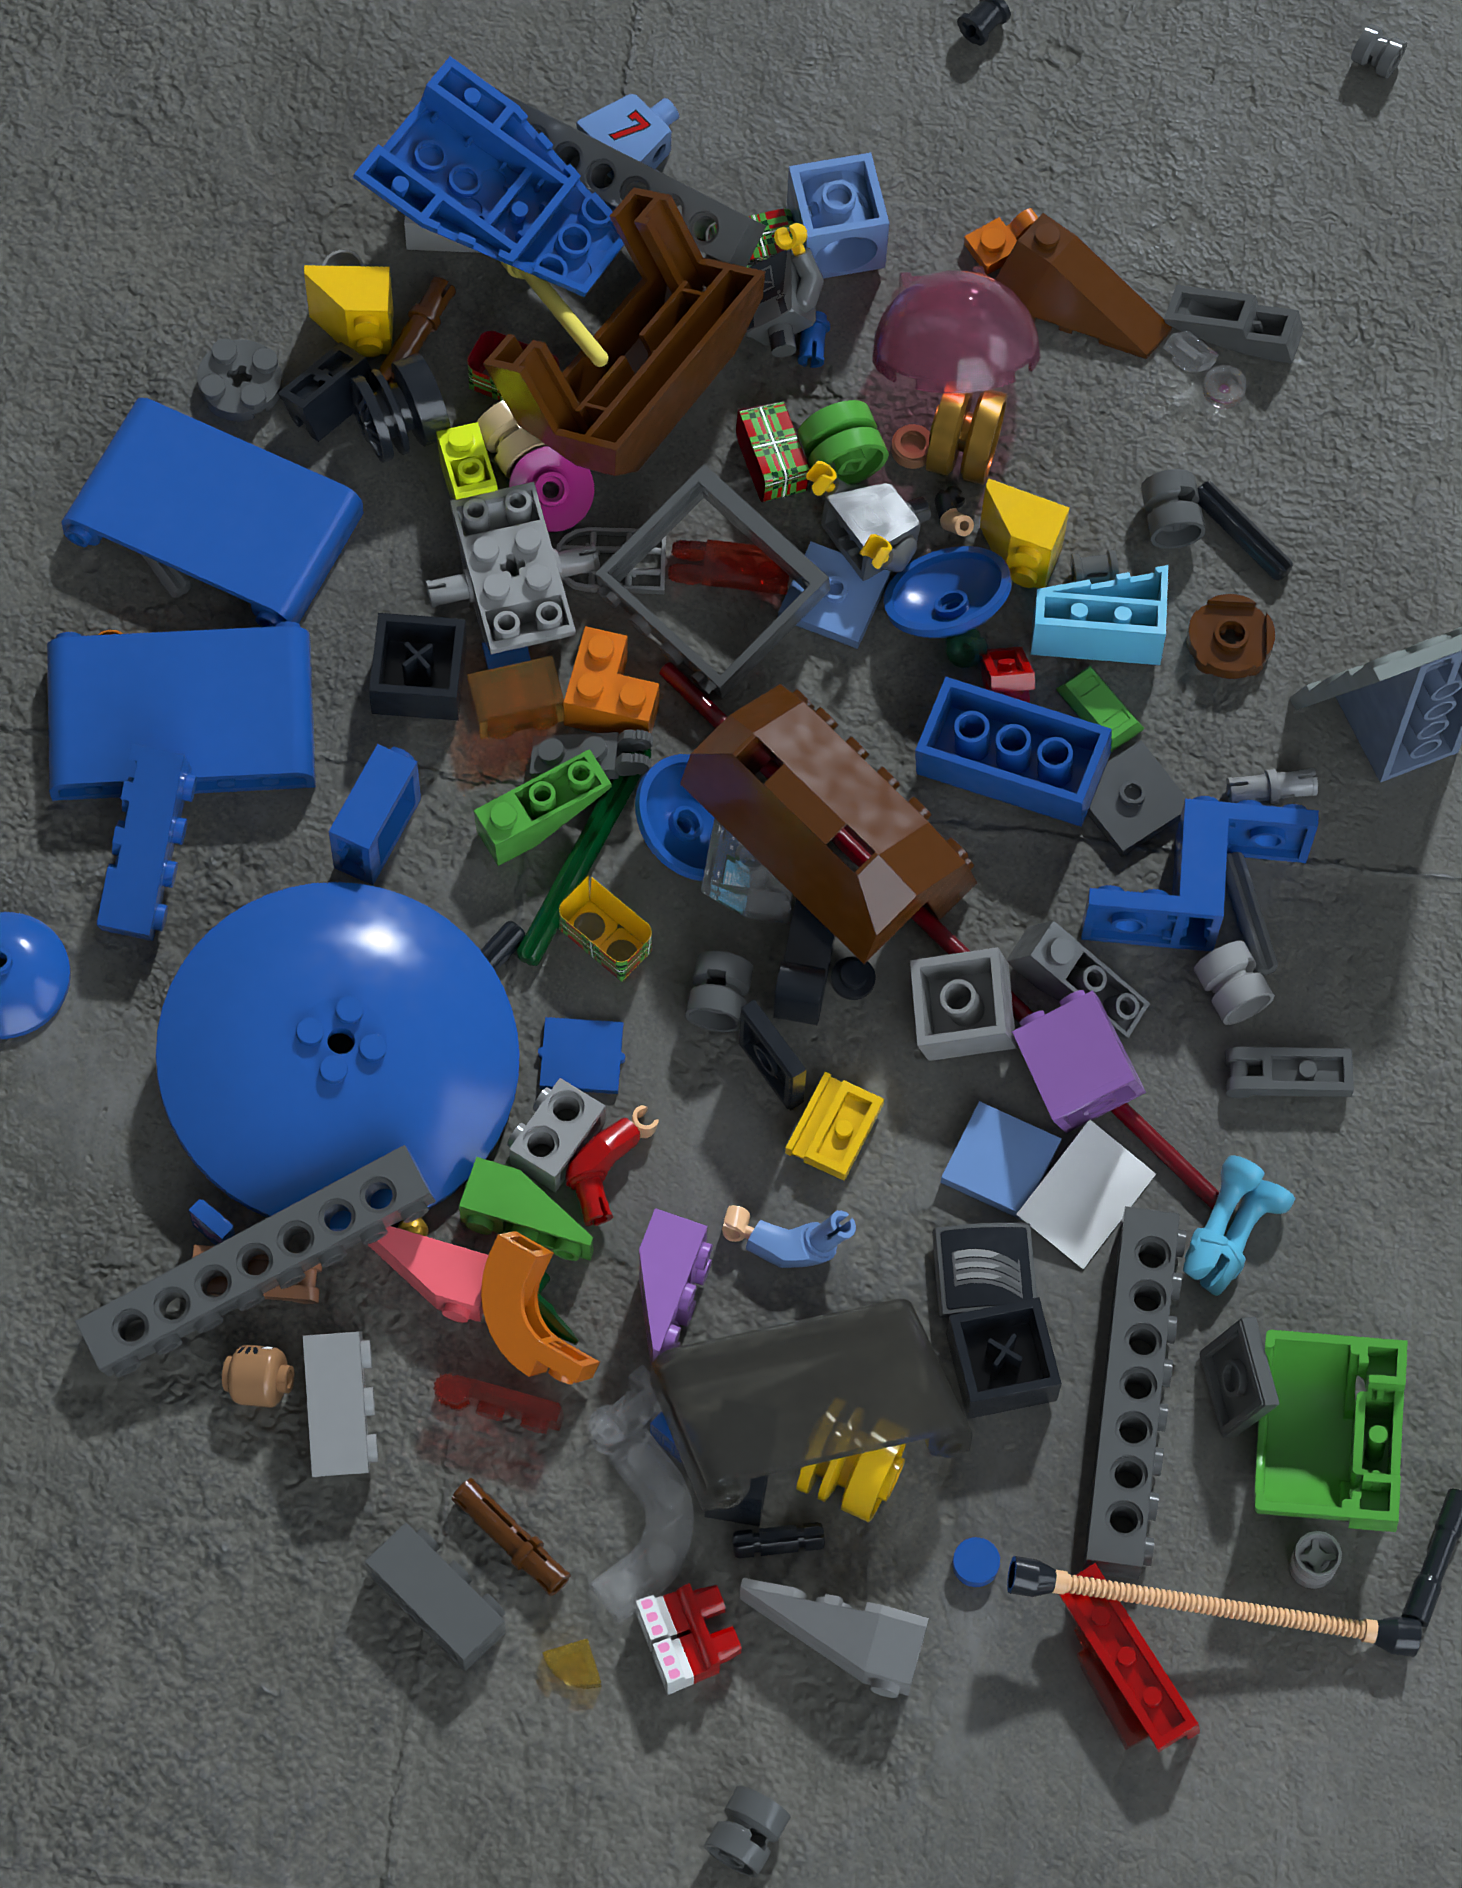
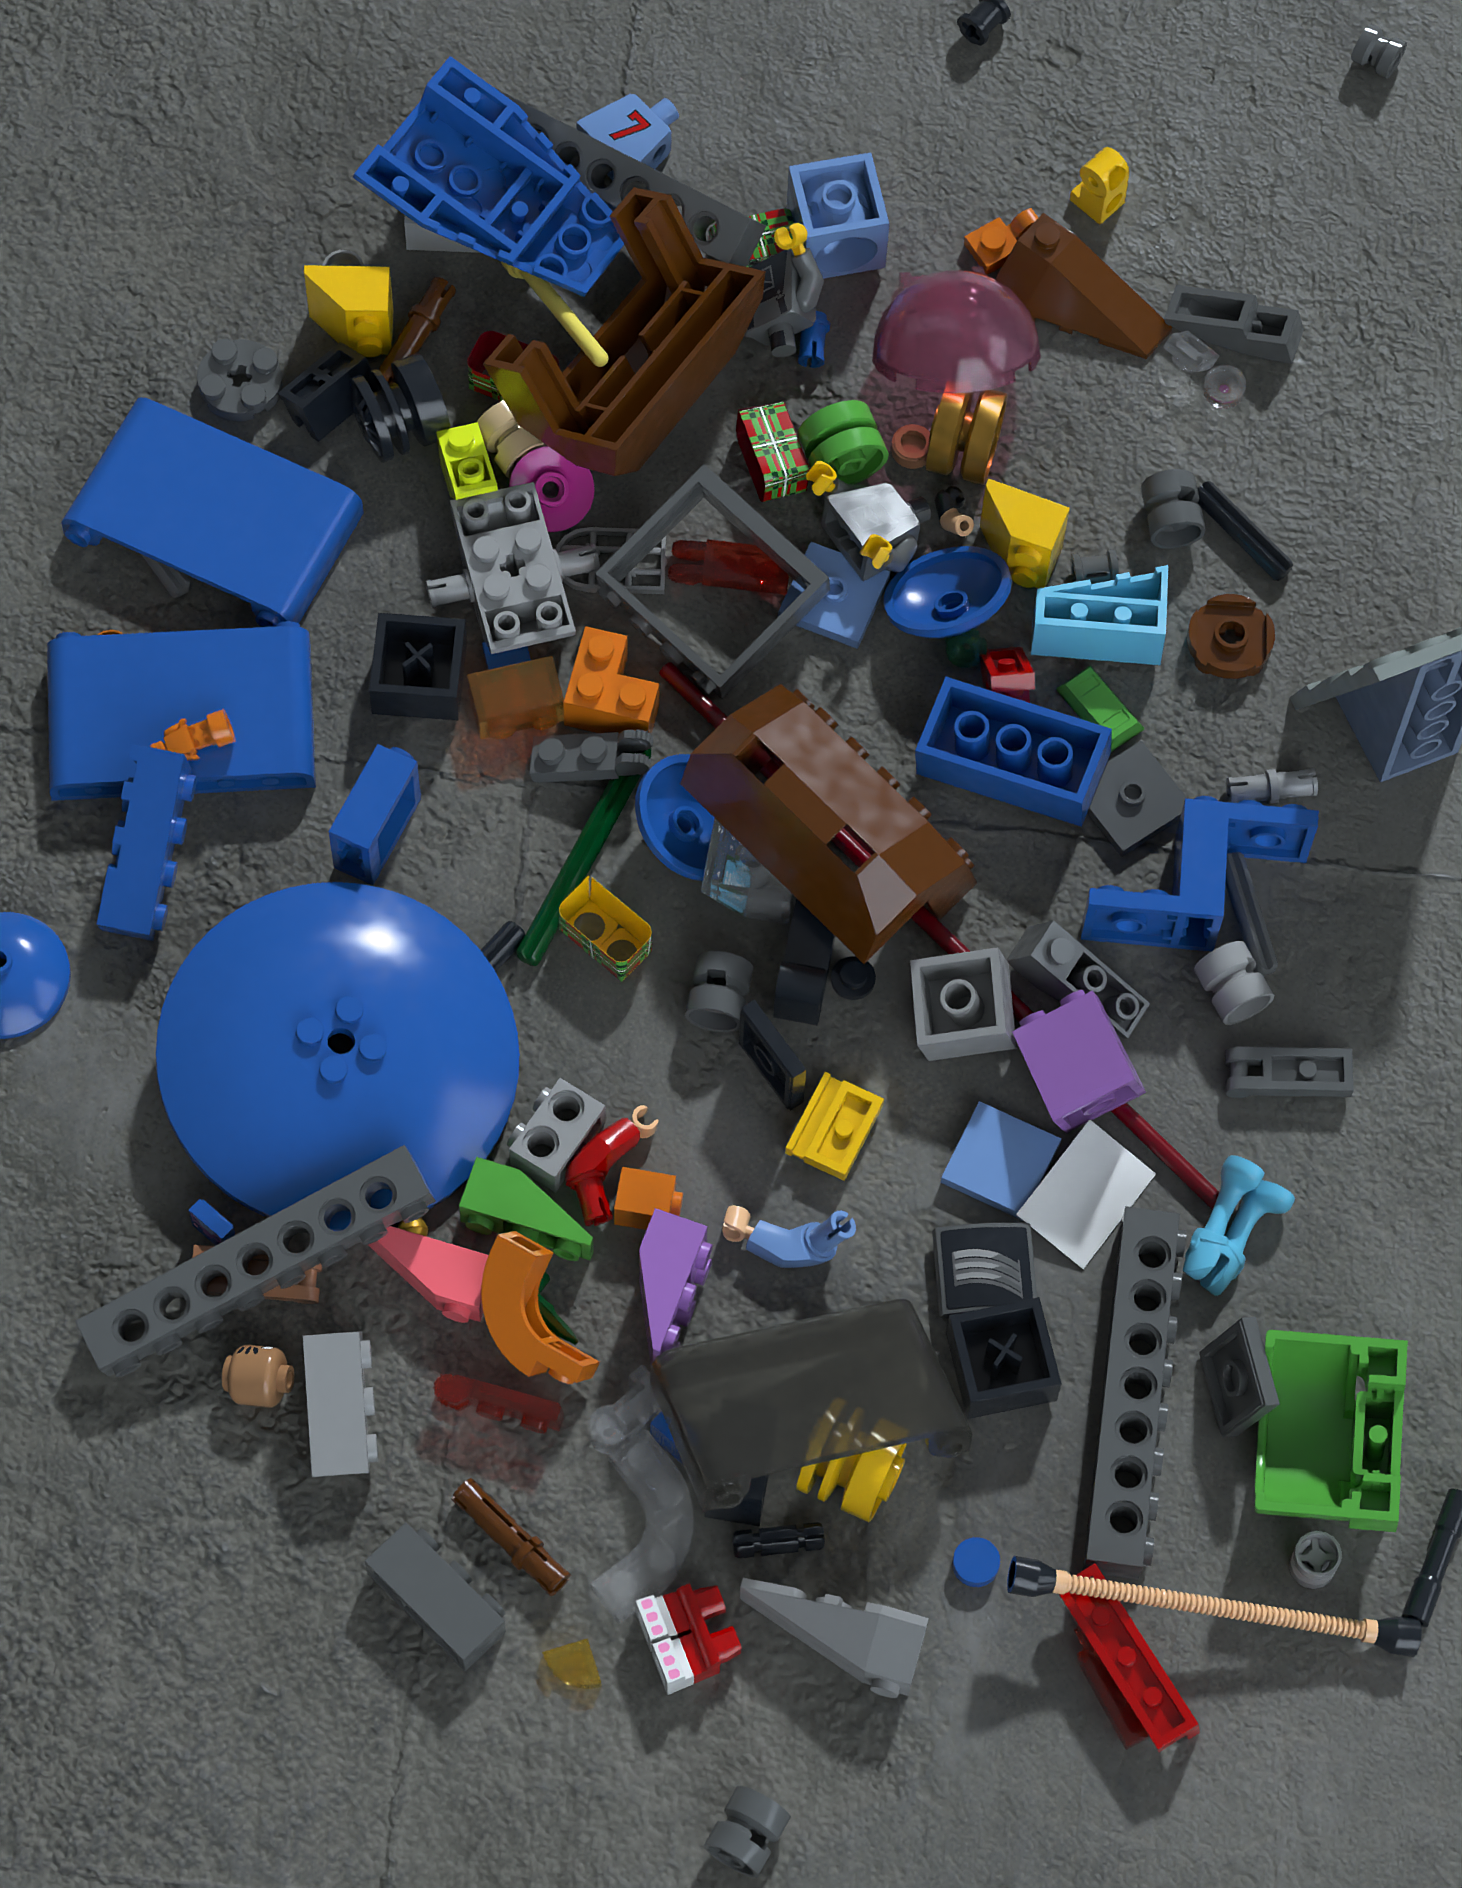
(189, 739): none -> orange piece
(539, 807): bright green slope -> none
(582, 1054): blue piece -> none
(641, 1193): none -> orange brick
(1102, 185): none -> yellow leg

